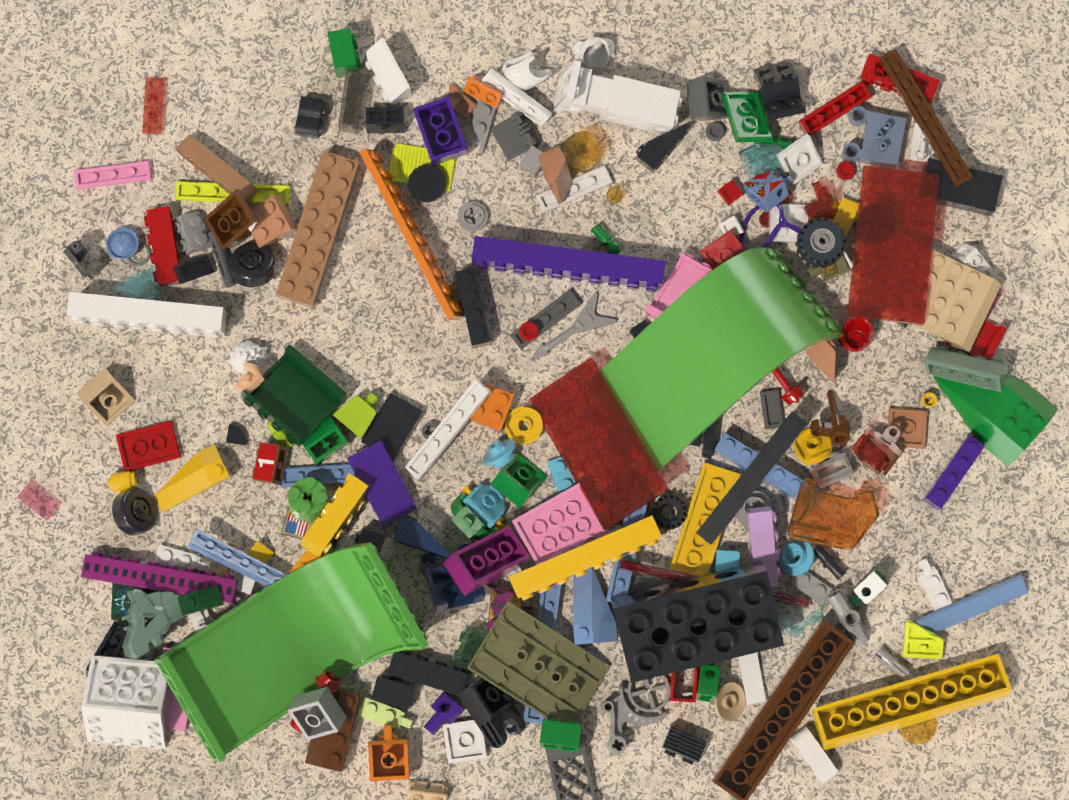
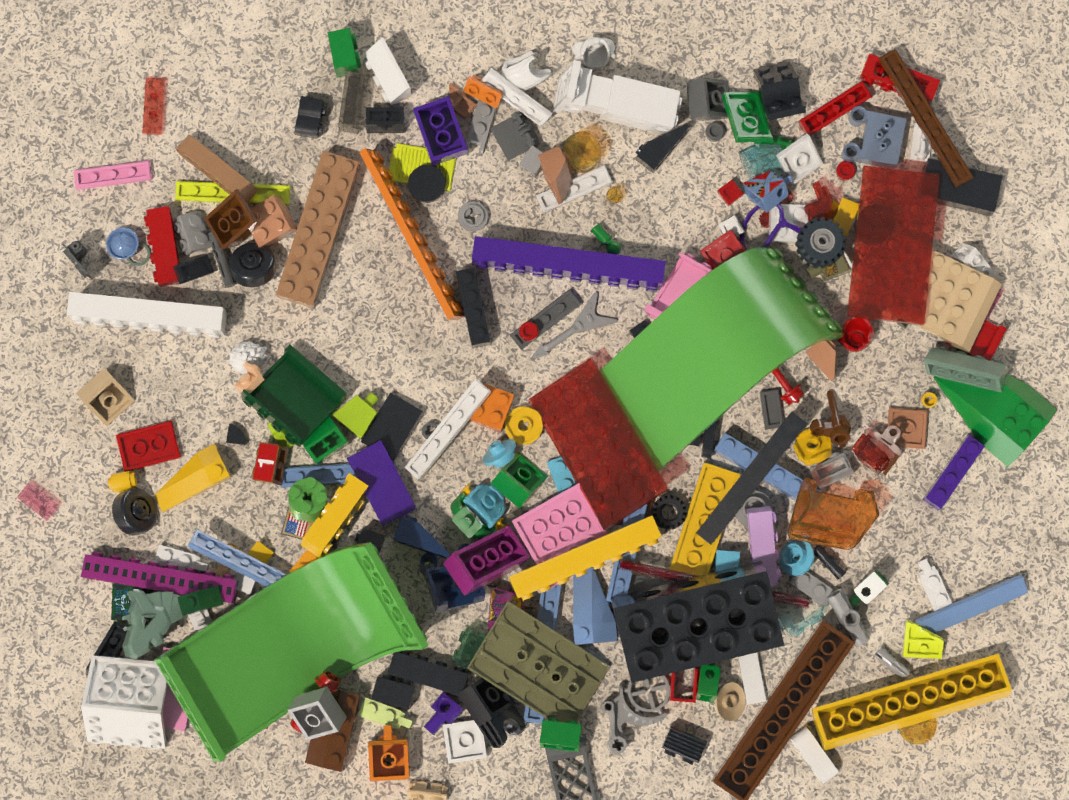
(137, 286): clear light blue slope -> none

